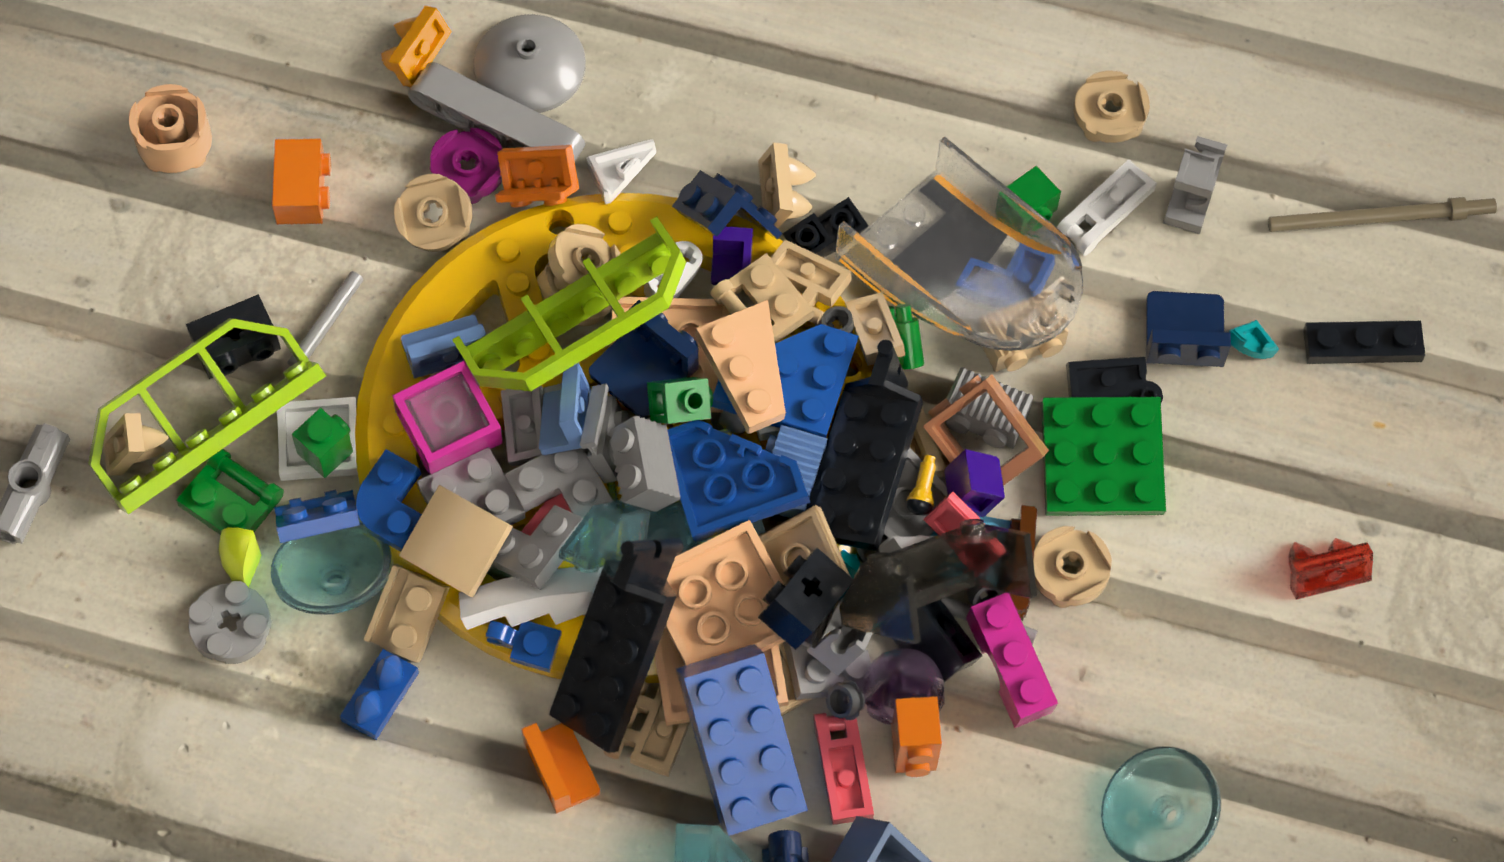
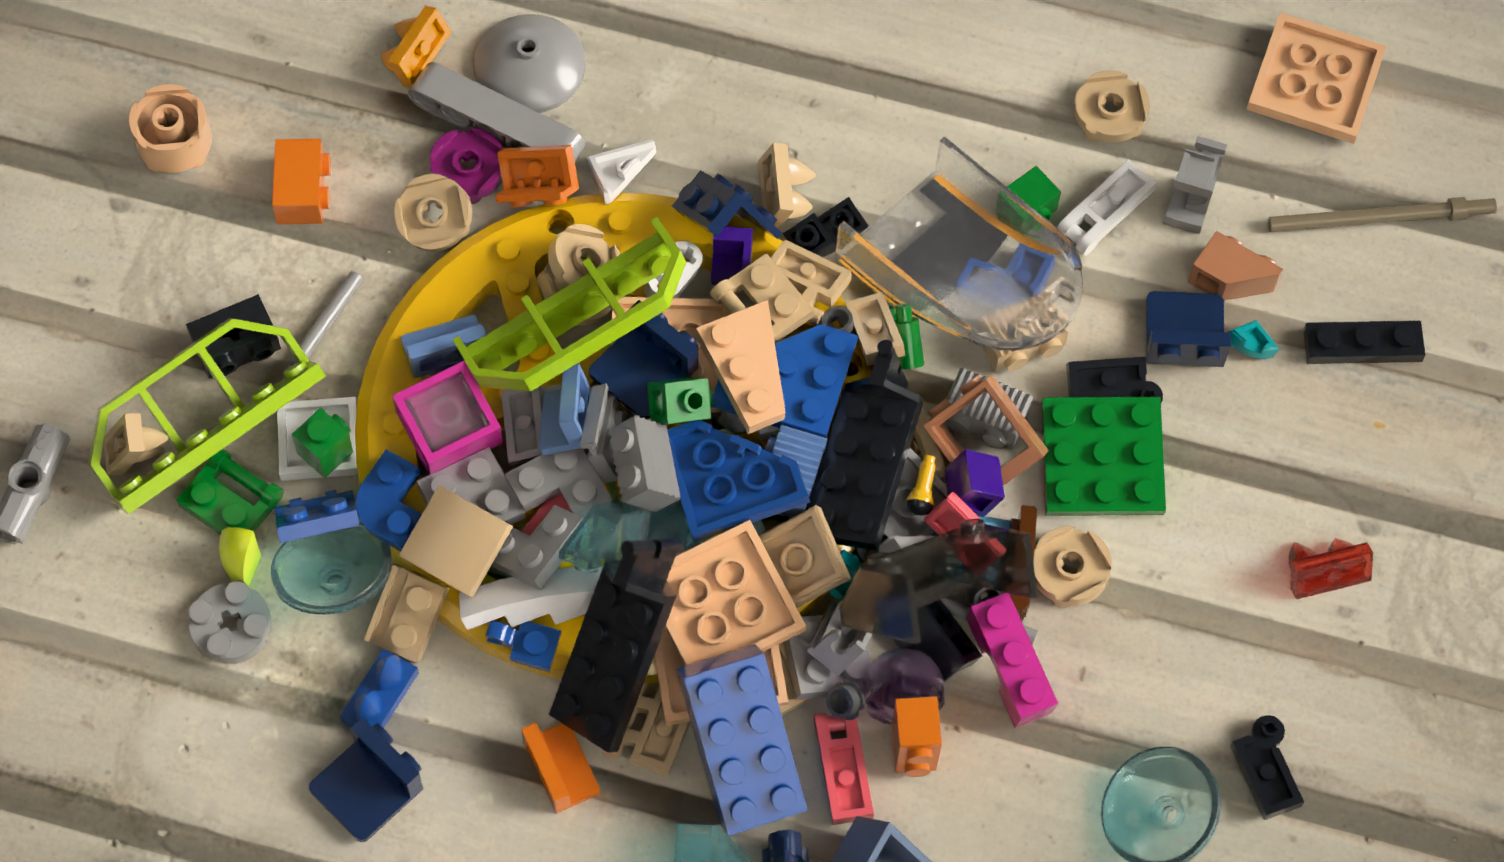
(367, 782): none -> dark blue bracket
(805, 598): black brick -> none
(1233, 270): none -> nougat slope
(1266, 768): none -> black hinge
(1316, 78): none -> light nougat plate

